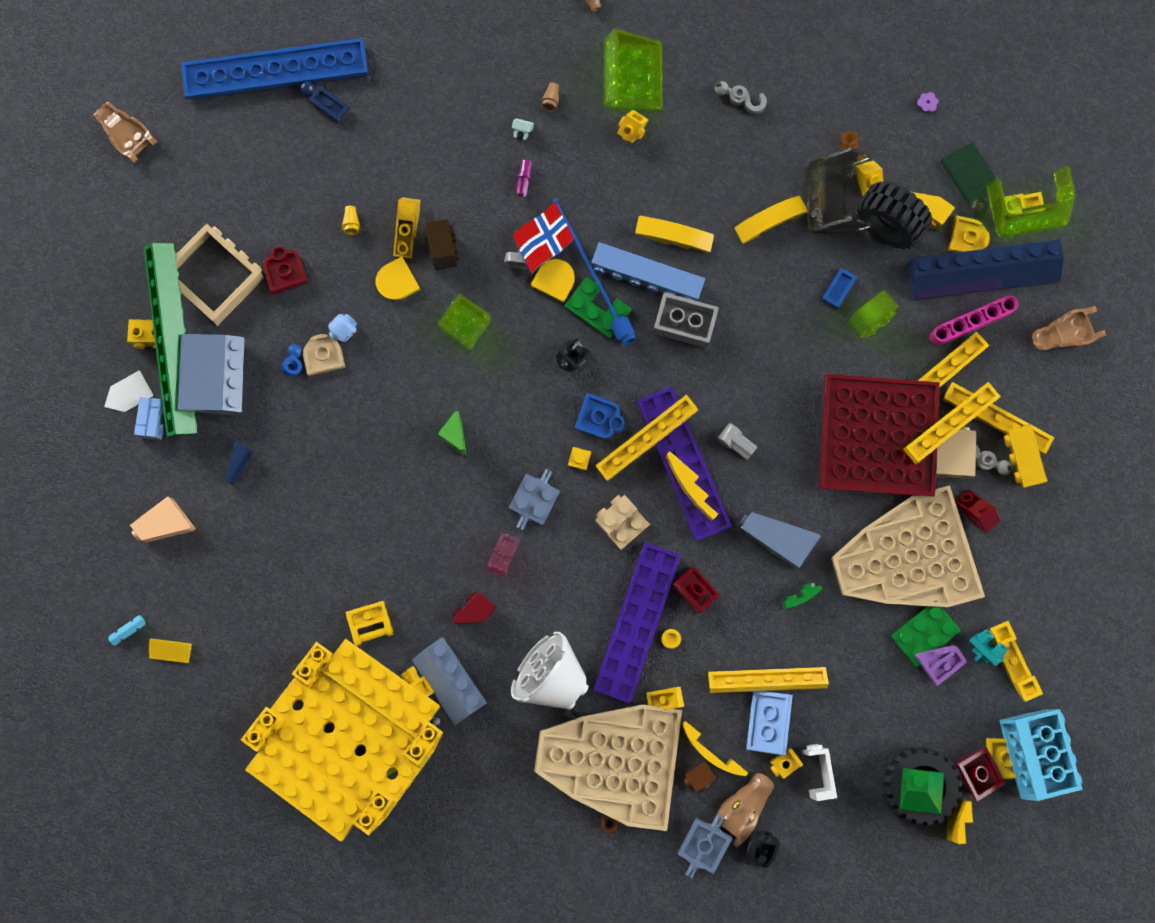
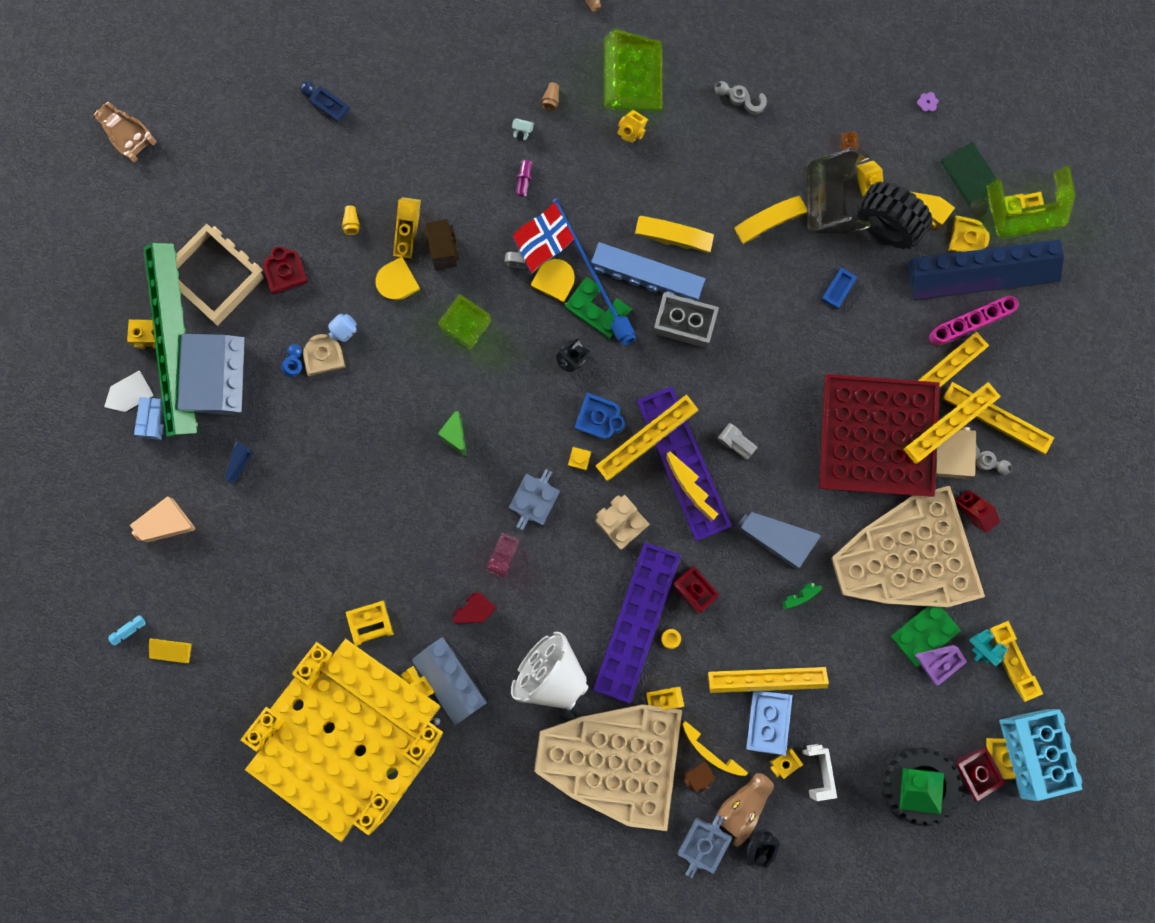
(274, 68): blue plate -> none
(608, 830): reddish brown plate -> none
(873, 314): clear neon green brick -> none
(957, 821): yellow slope -> none
(1025, 456): yellow brick -> none
(1069, 330): medium nougat animal -> none

